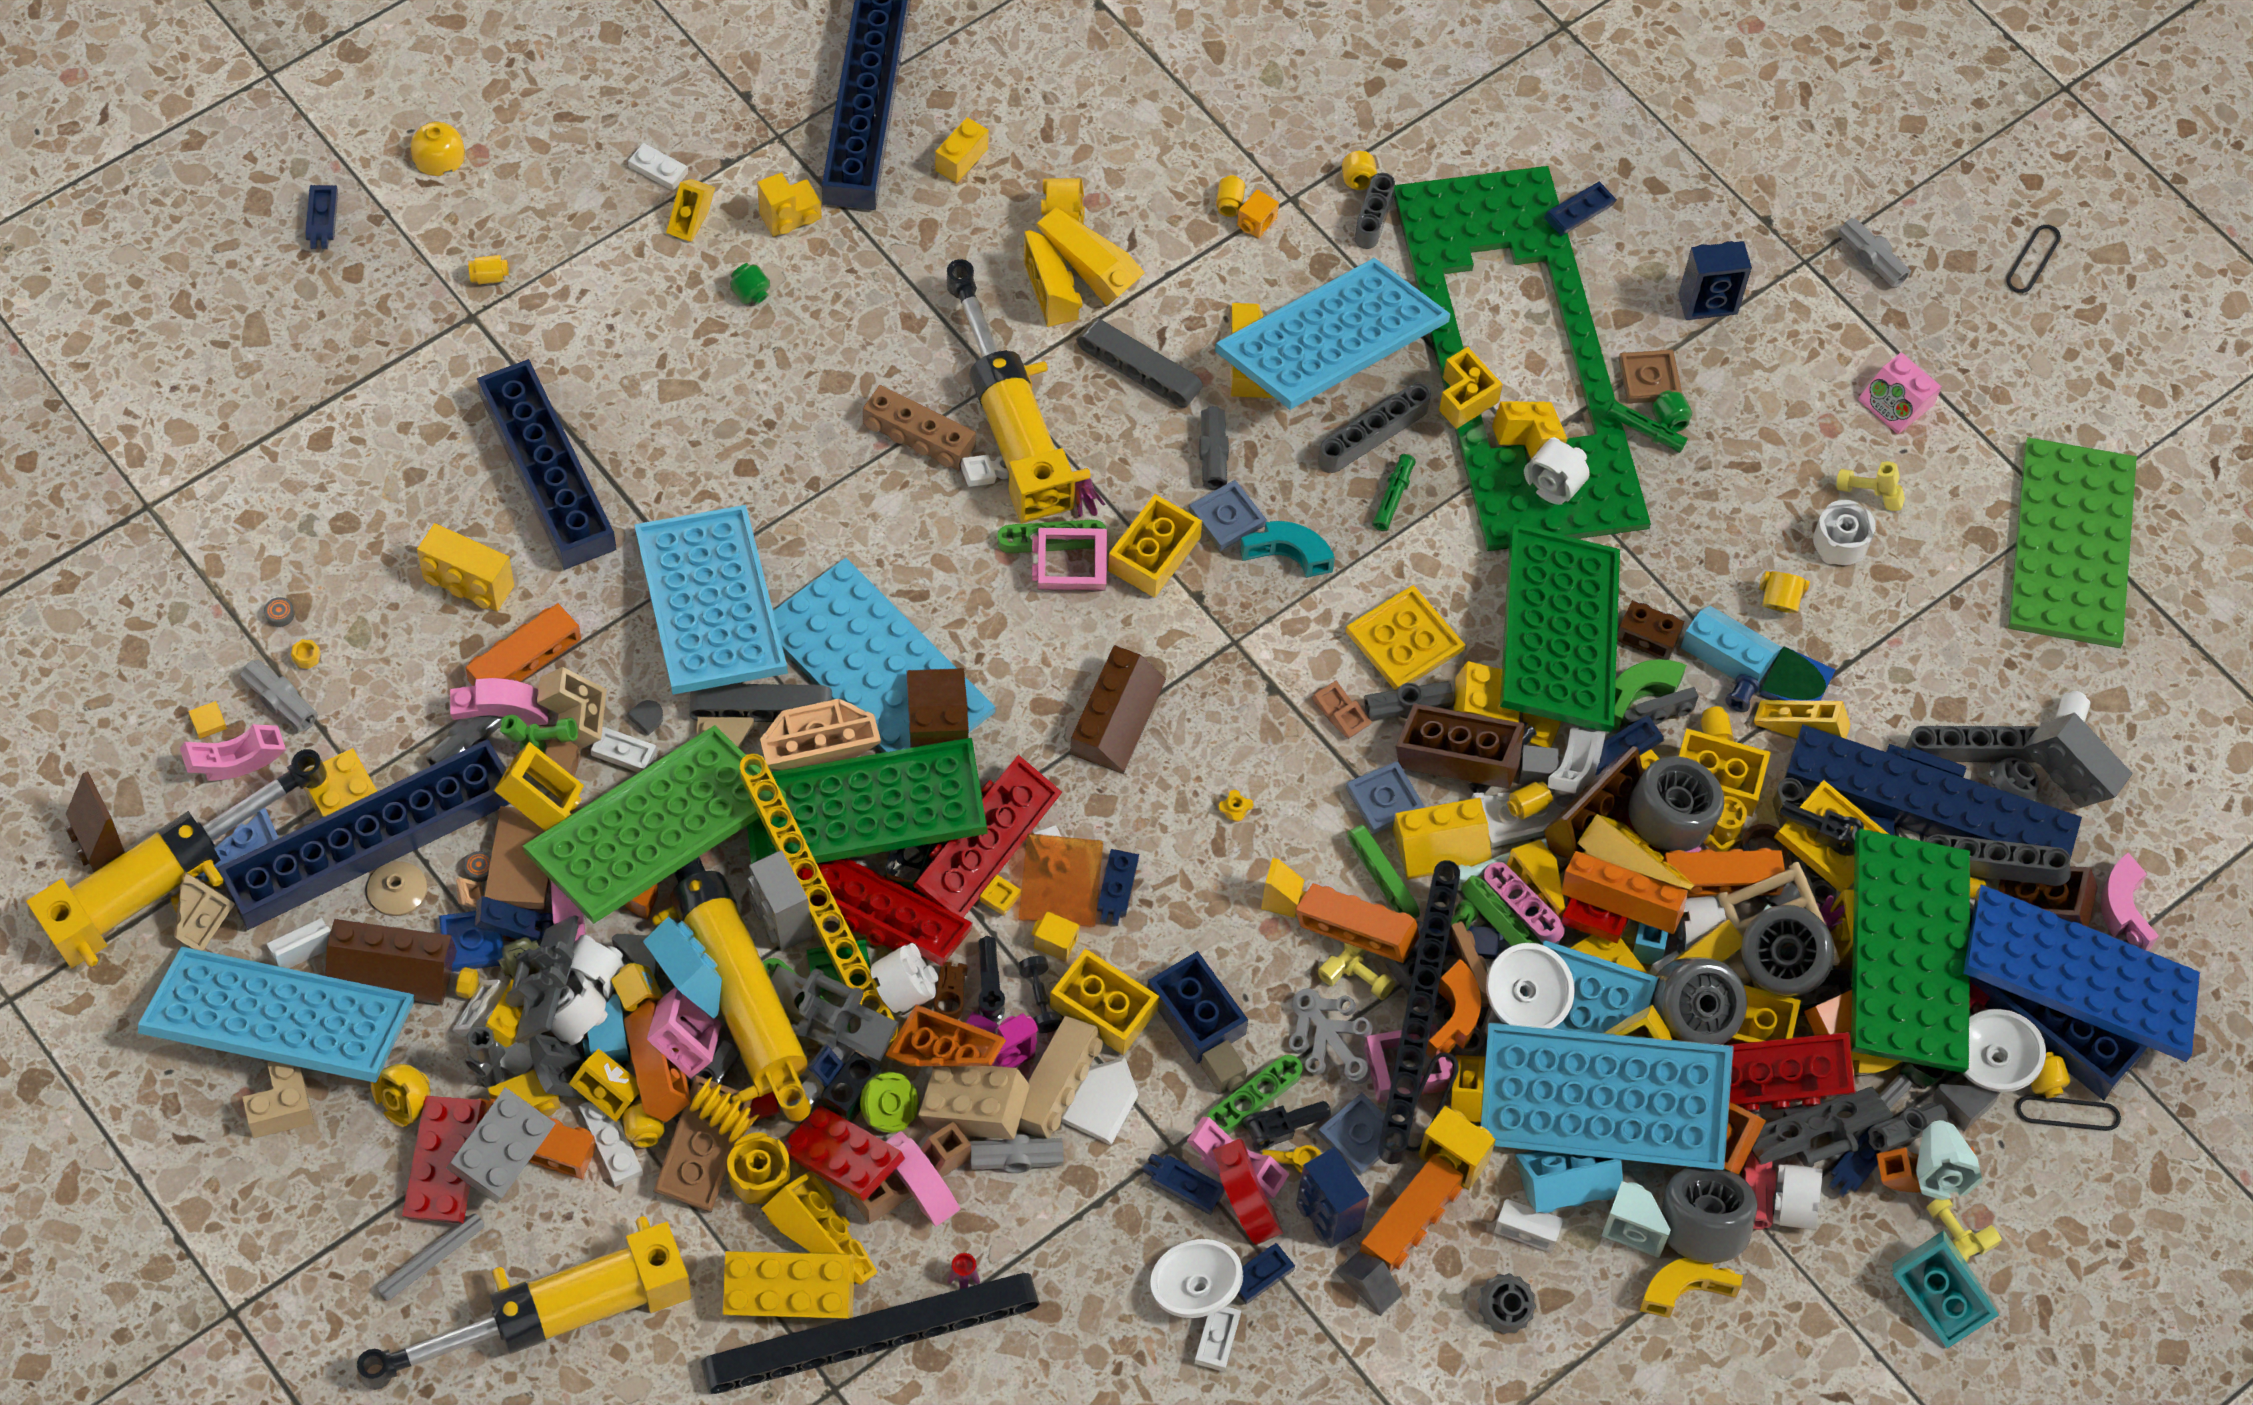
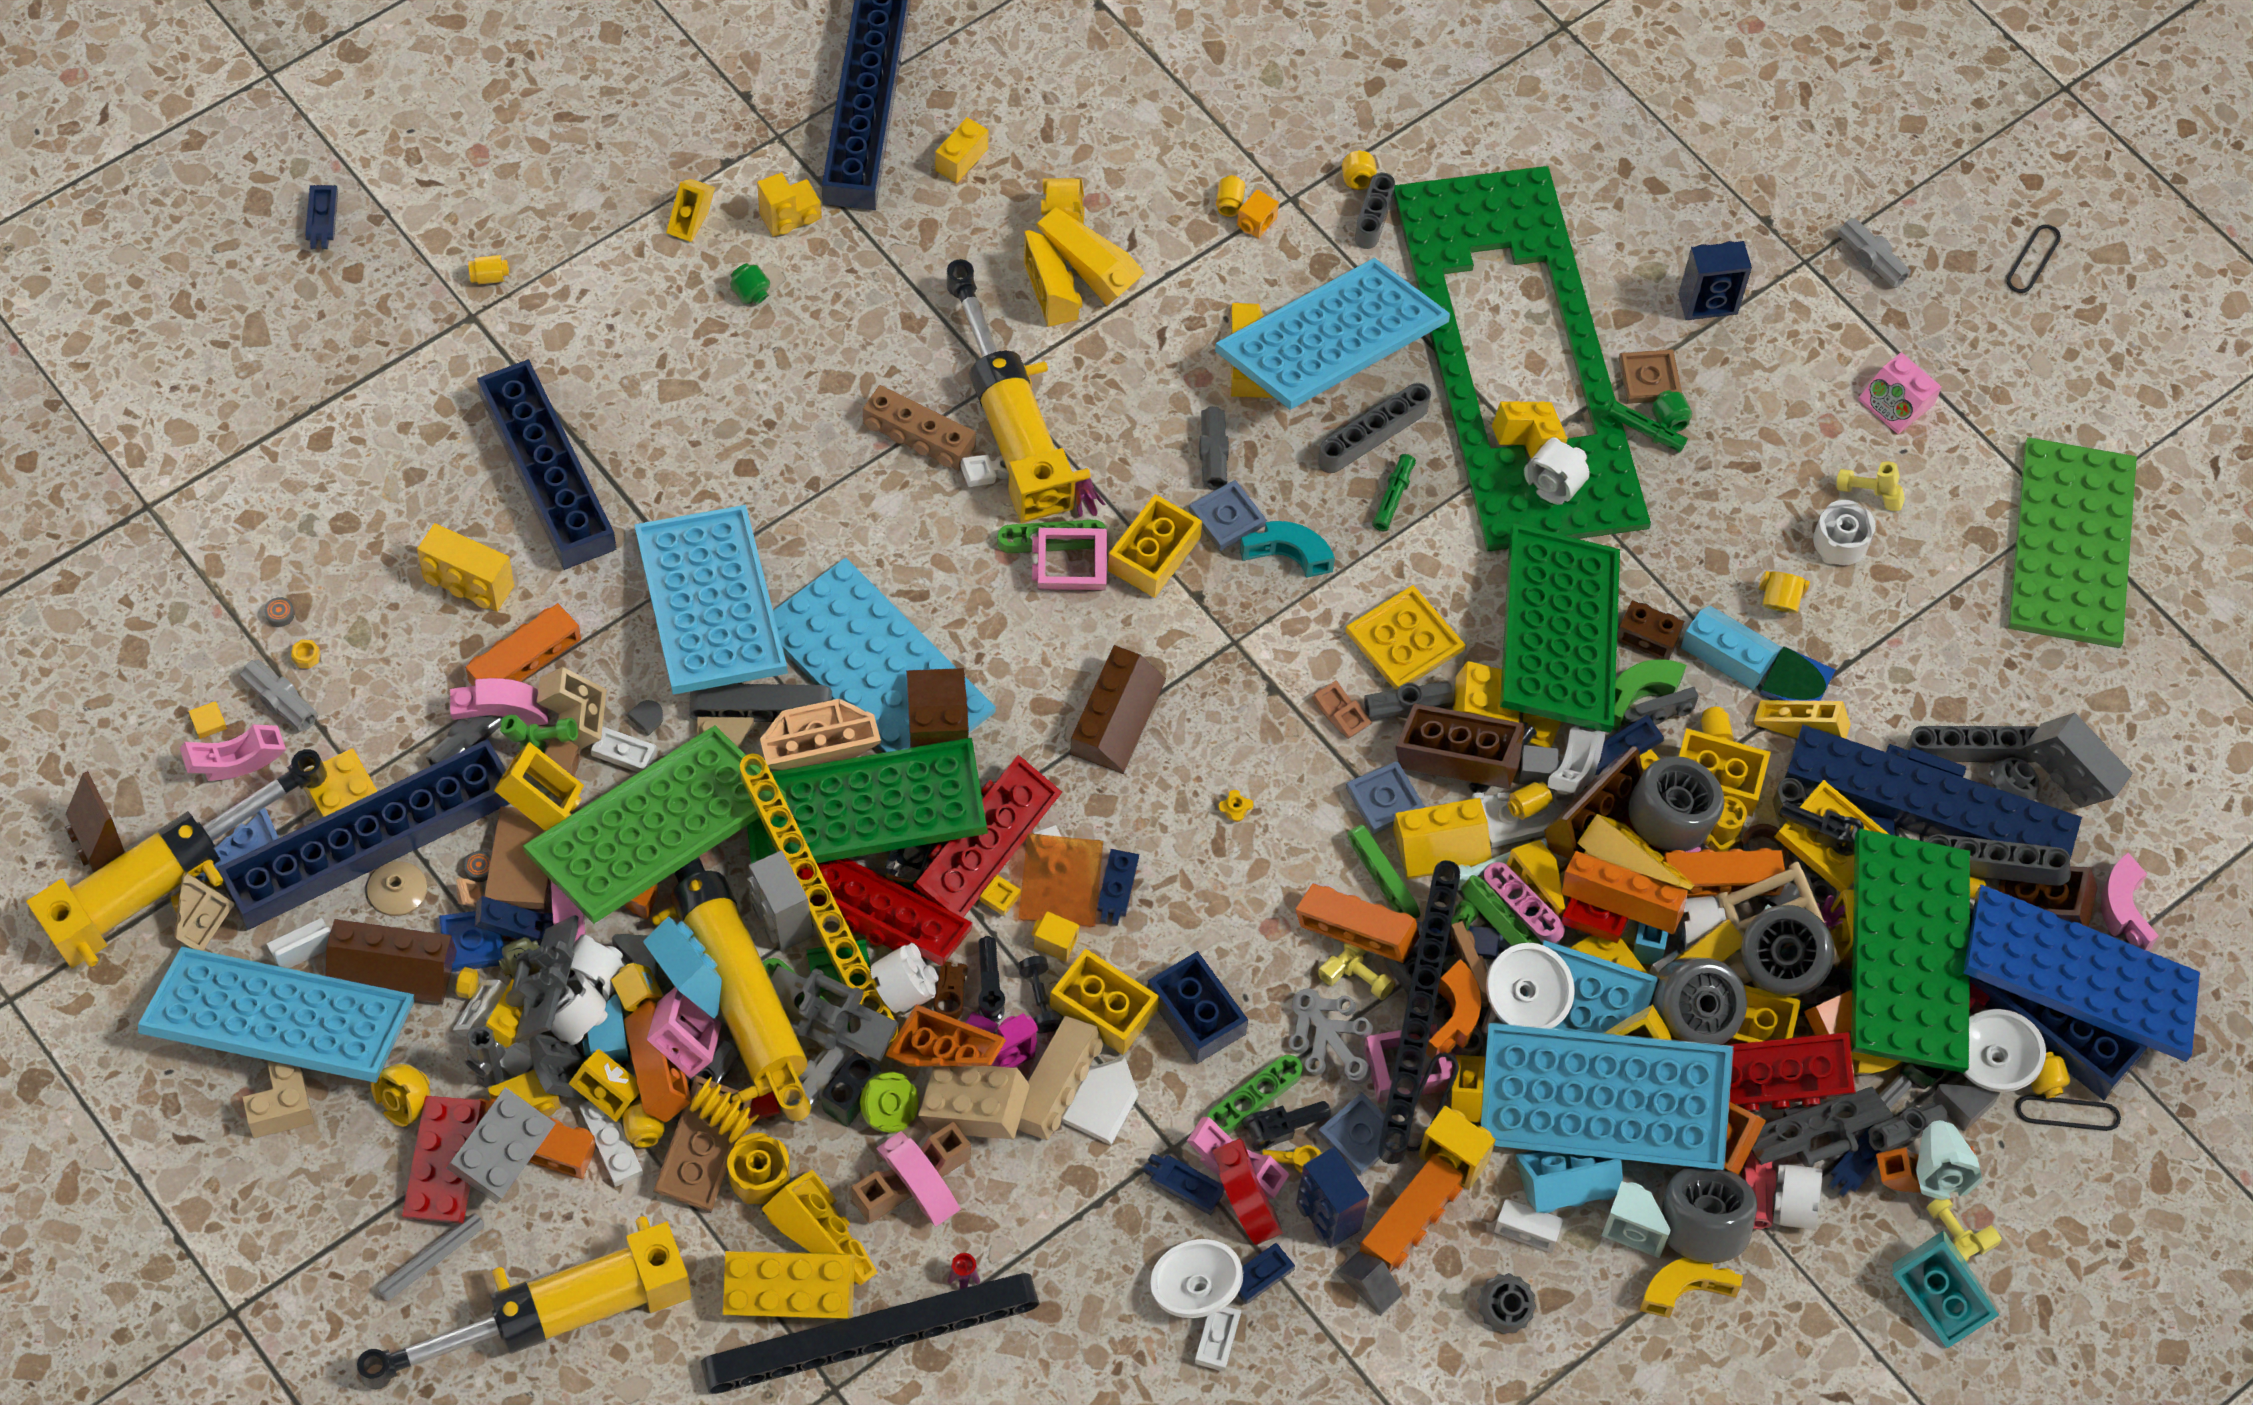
(437, 148): yellow cylinder -> none
(658, 166): white plate -> none
(825, 1065): dark blue slope -> none
(842, 1153): red plate -> none
(1017, 1154): light grey piece -> none
(1139, 363): dark grey beam -> none
(1224, 1067): dark tan brick -> none
(1282, 889): yellow slope -> none
(1471, 389): yellow brick -> none
(1580, 208): dark blue tile -> none
(1742, 693): dark blue bush -> none
(2074, 702): white brick -> none

